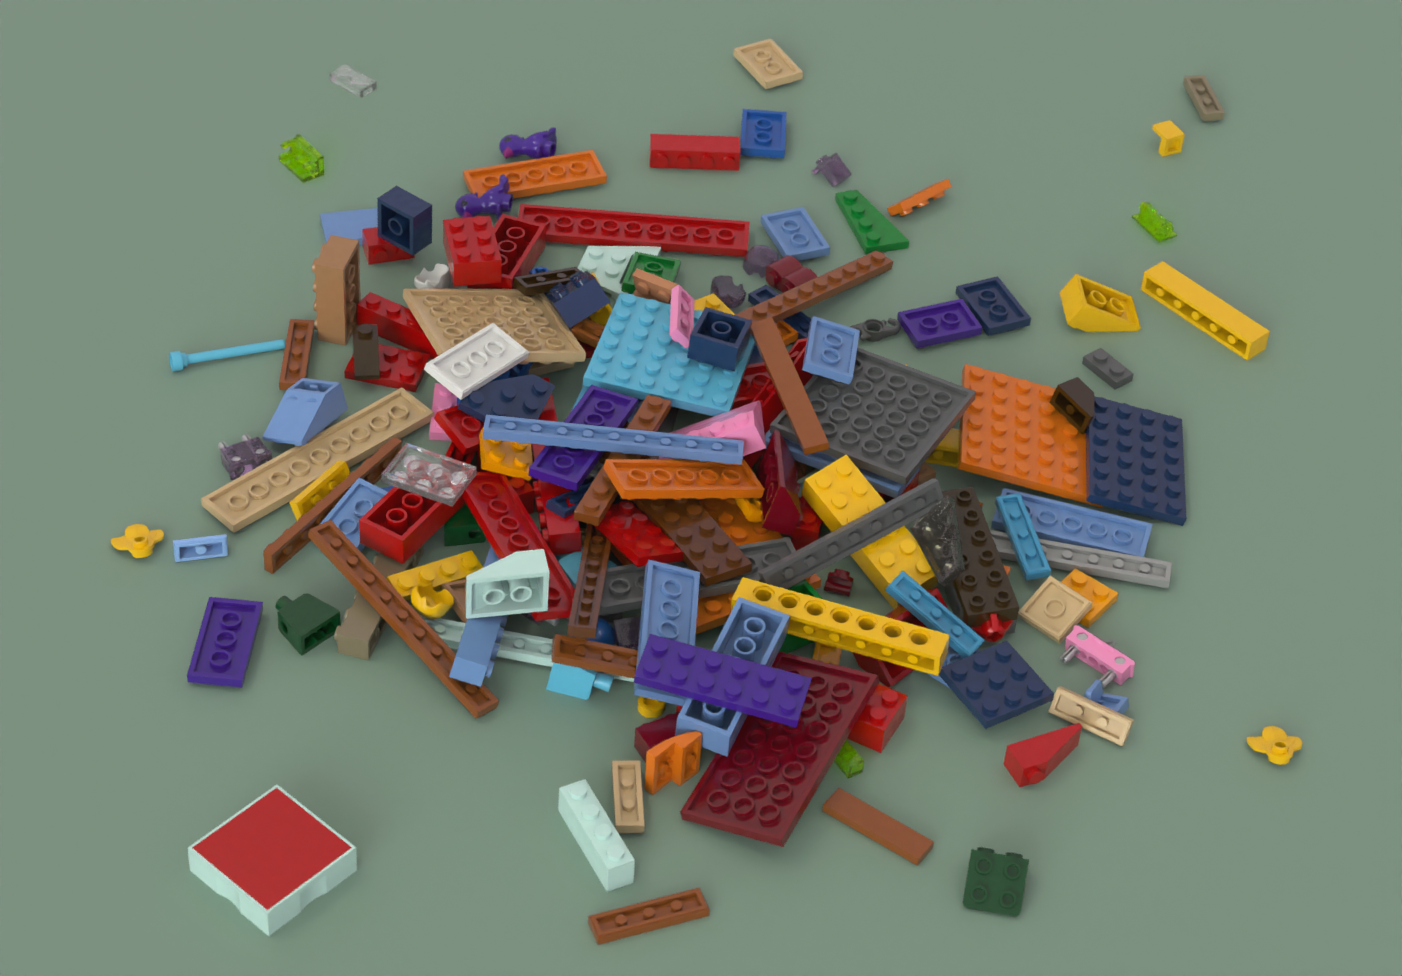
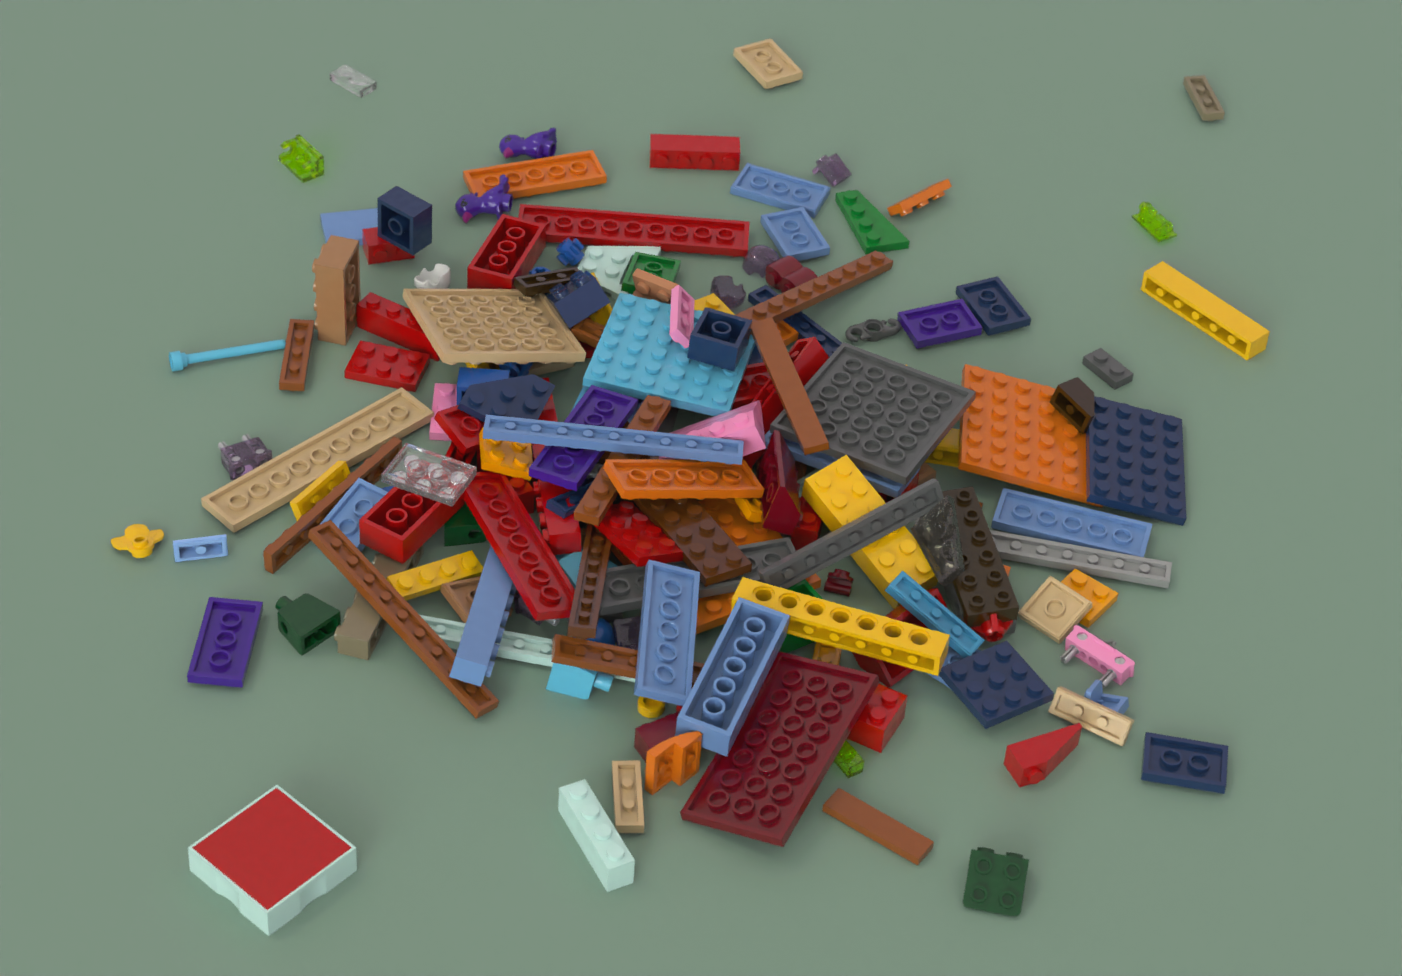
(306, 411): medium blue slope -> none
(366, 351): dark brown slope -> none
(431, 603): yellow hair -> none
(472, 251): red brick -> none
(476, 361): white tile -> none
(509, 586): light aqua slope -> none
(570, 251): none -> blue gear
(648, 916): dark orange tile -> none
(722, 680): dark purple plate -> none
(763, 133): blue plate -> none
(779, 189): none -> medium blue tile
(831, 350): medium blue plate -> none
(1023, 536): dark azure tile -> none
(1097, 307): yellow slope -> none
(1171, 138): yellow panel -> none
(1184, 762): none -> dark blue plate
(1275, 744): yellow plate -> none

